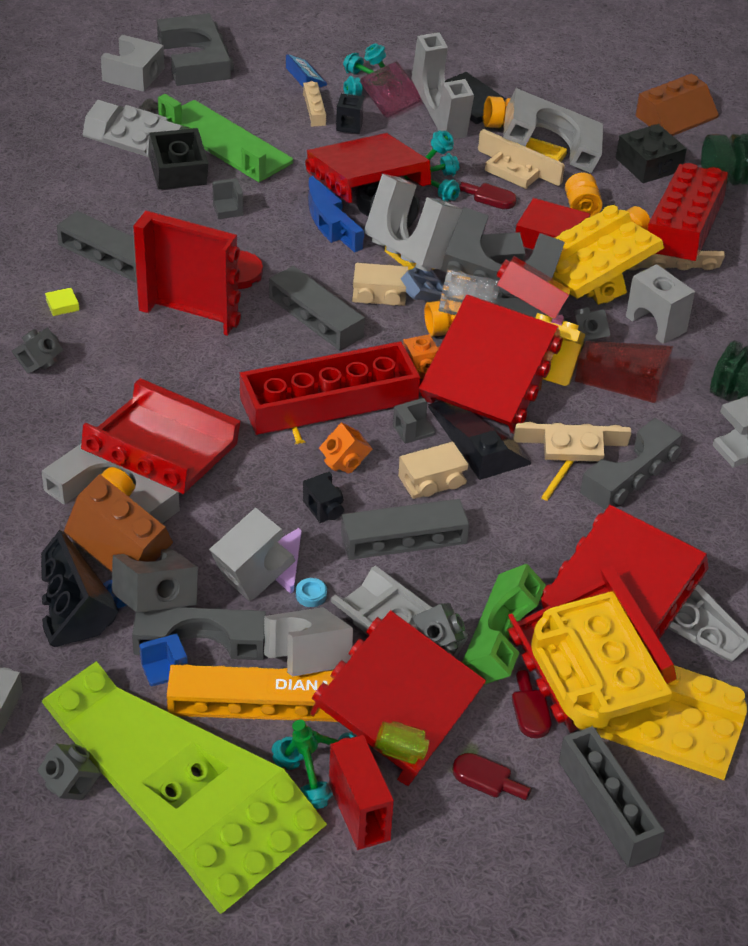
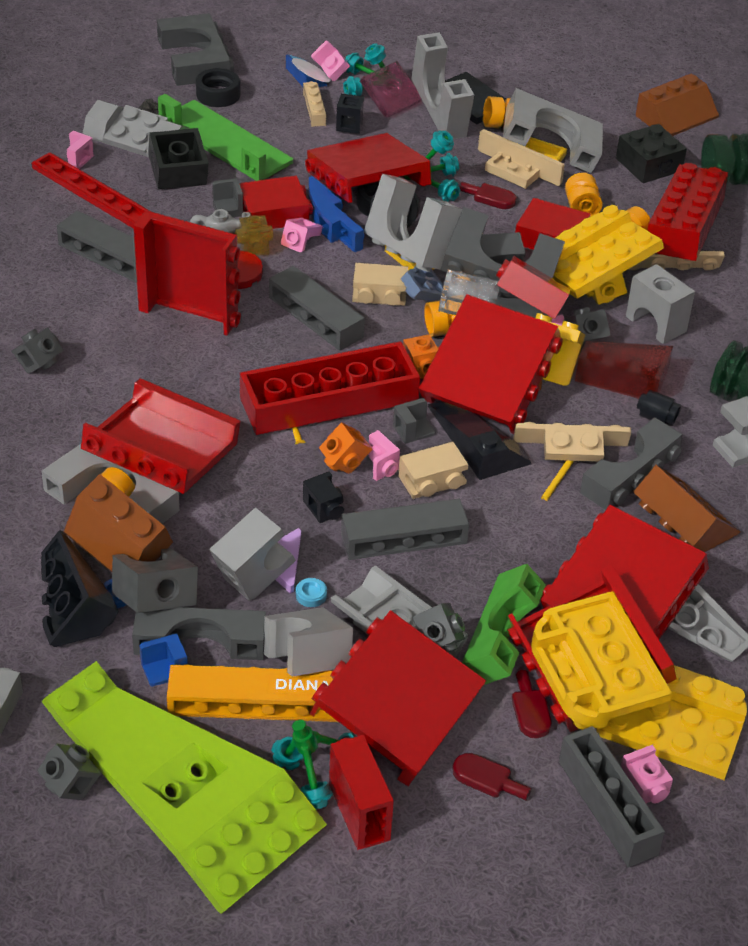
(62, 301): neon yellow tile -> none
(80, 149): none -> bright pink bracket
(89, 188): none -> red tile
(136, 66): light grey piece -> none
(218, 97): none -> black tyre
(219, 220): none -> light grey piece
(254, 230): none -> clear yellow brick
(276, 199): none -> red brick
(297, 233): none -> bright pink bracket
(311, 70): none -> white sticker
(330, 60): none -> bright pink bracket
(384, 456): none -> bright pink bracket
(402, 742): clear neon green brick -> none
(647, 774): none -> bright pink brick
(658, 406): none -> black brick
(683, 510): none -> dark orange slope

